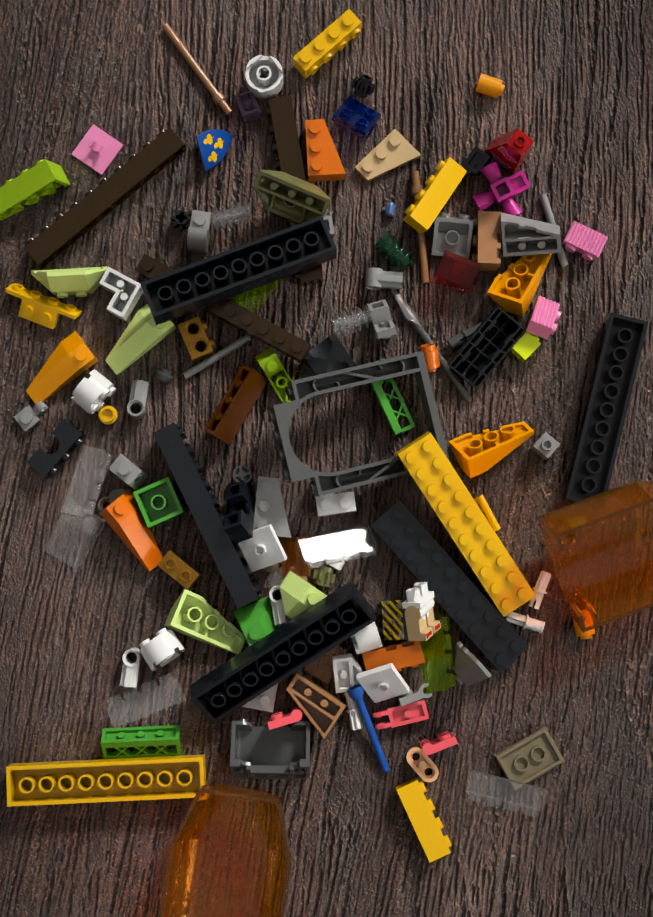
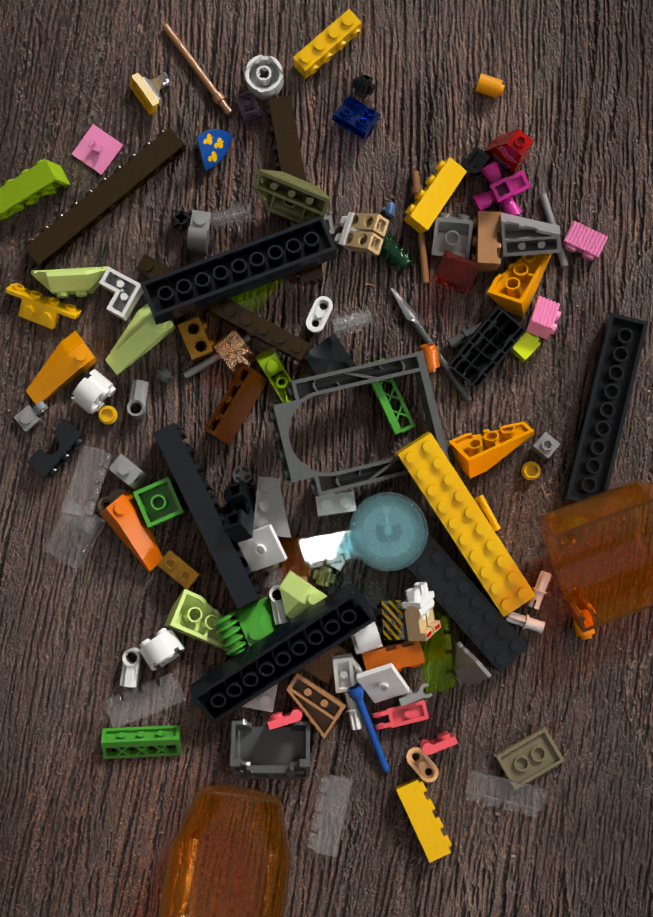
(105, 780): yellow brick -> none
(148, 90): none -> yellow piece
(230, 634): none -> bright green piece
(234, 351): none -> clear orange plate
(318, 314): none -> white plate
(322, 155): orange wedge -> none
(333, 810): none -> clear windscreen
(362, 232): none -> tan hips
(378, 279): light grey piece -> none
(381, 318): light grey brick -> none
(388, 154): tan wing -> none
(388, 531): none -> clear light blue brick
(530, 470): none -> yellow plate

